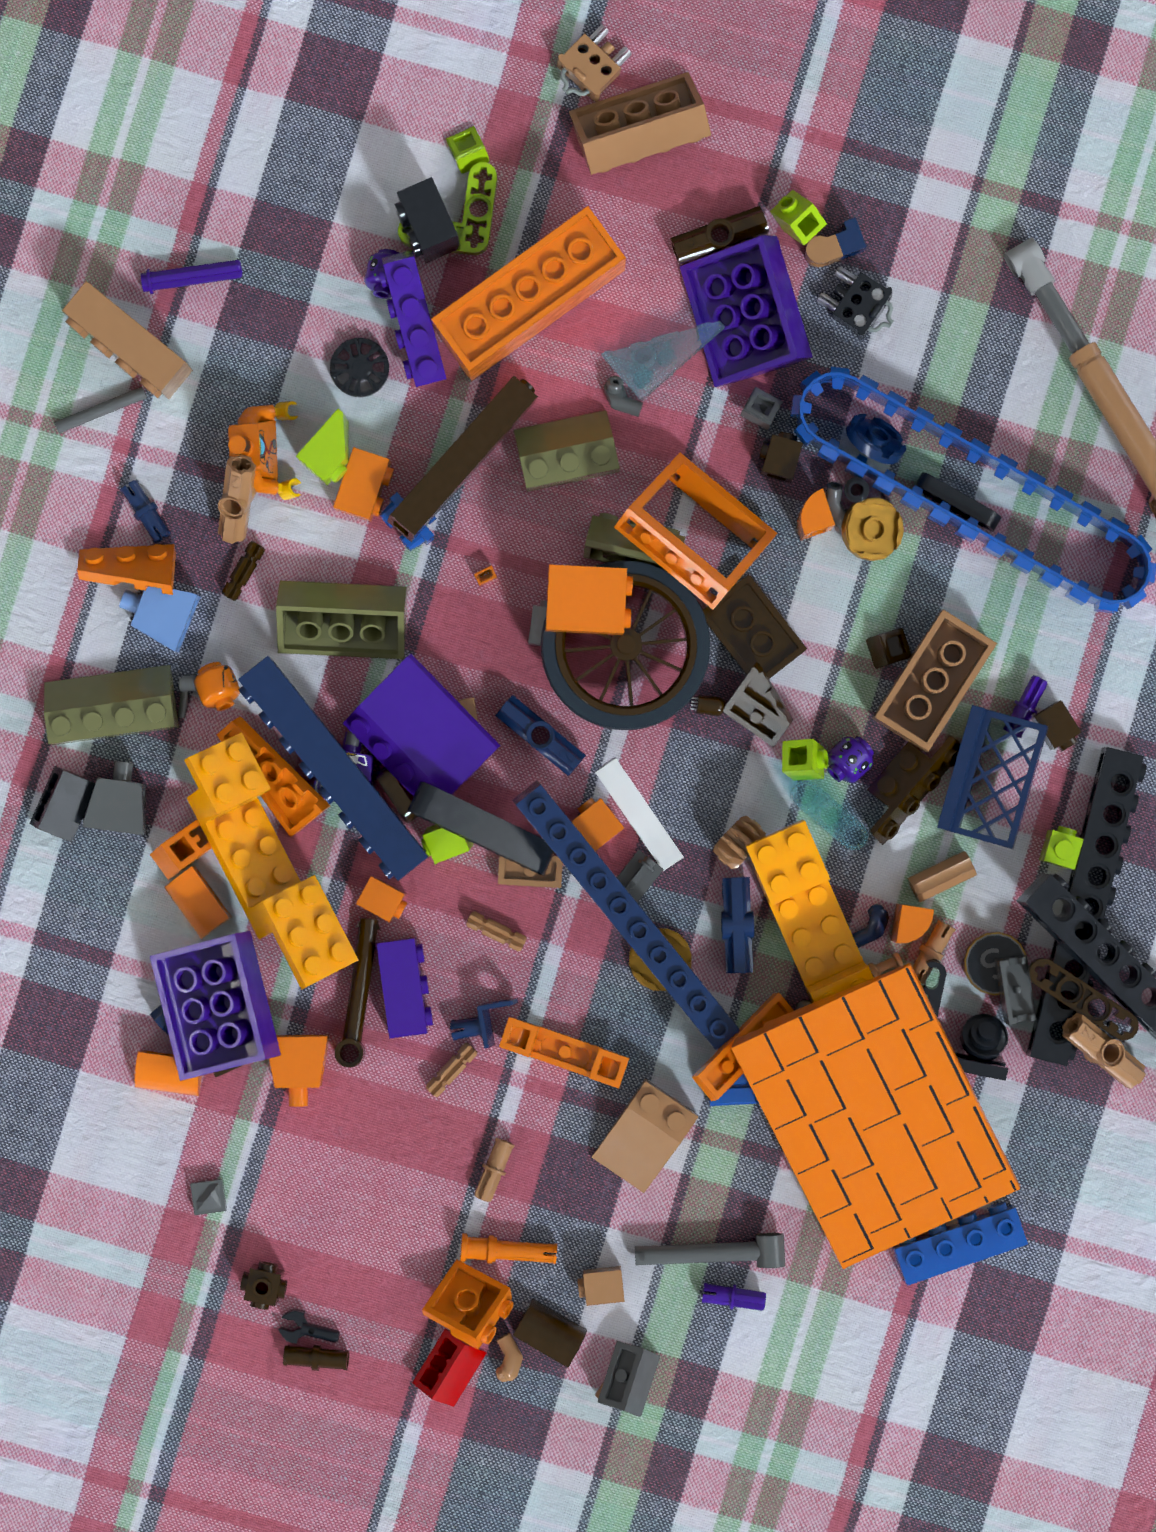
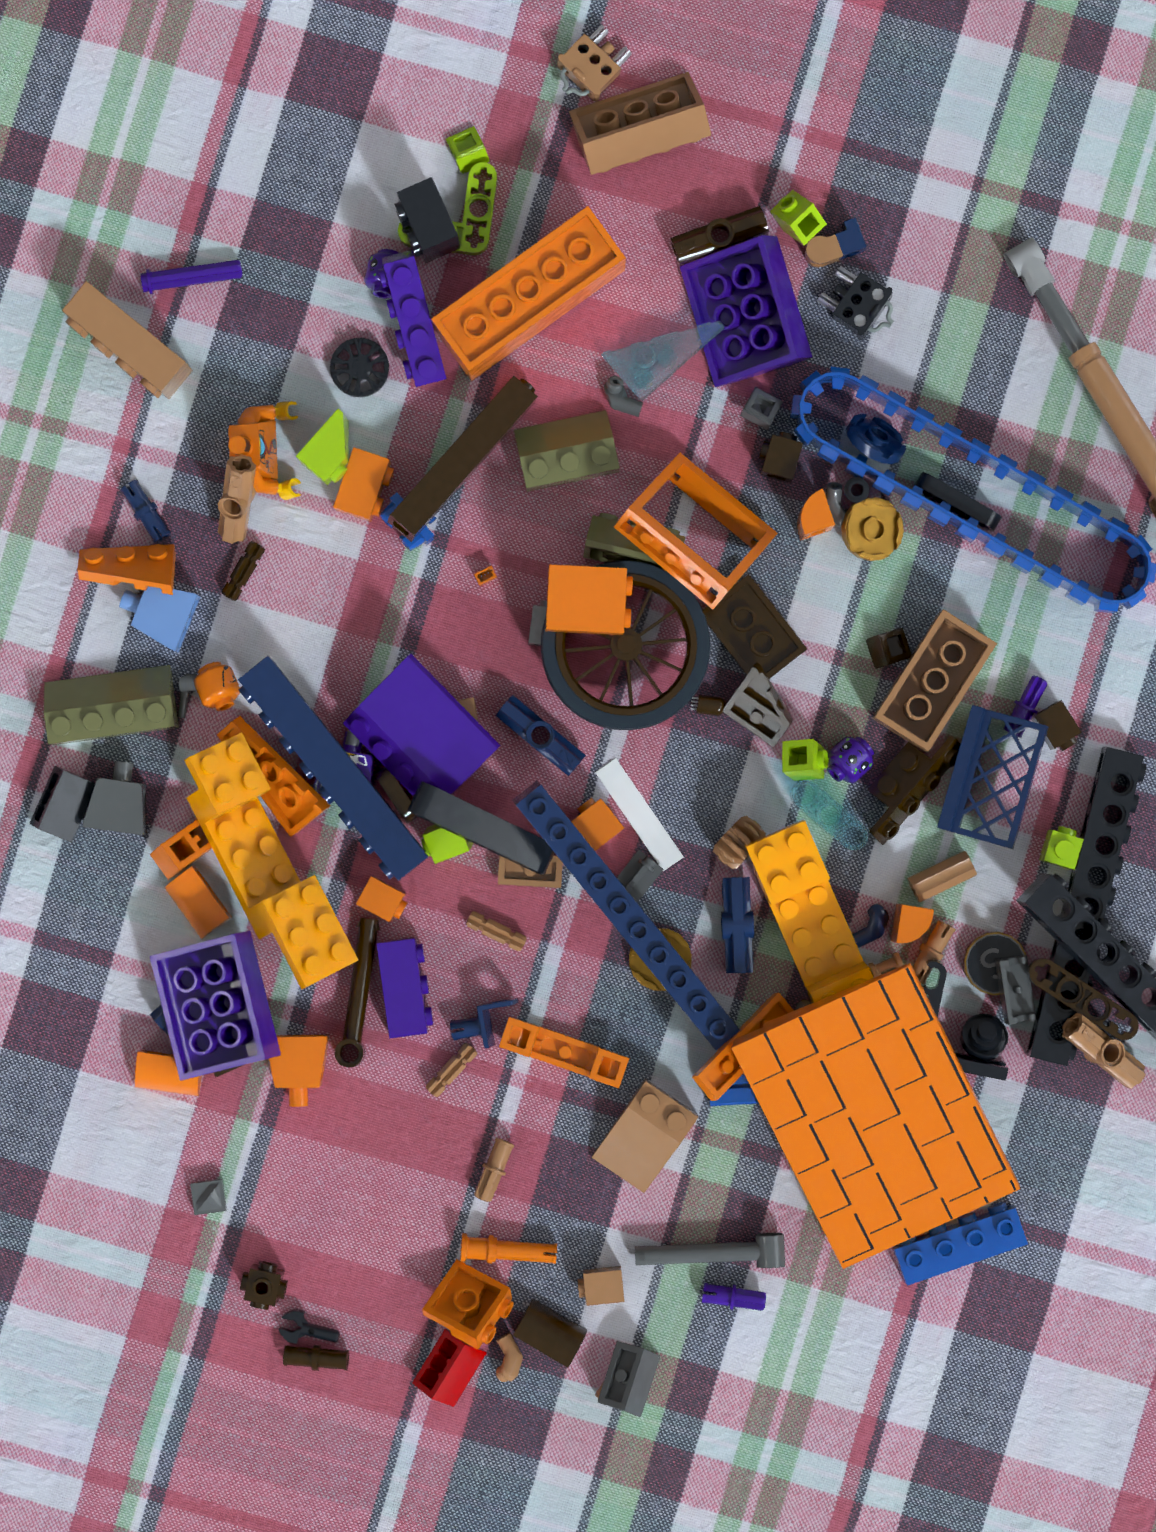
(100, 409): dark grey bar -> none
(341, 619): olive slope -> none

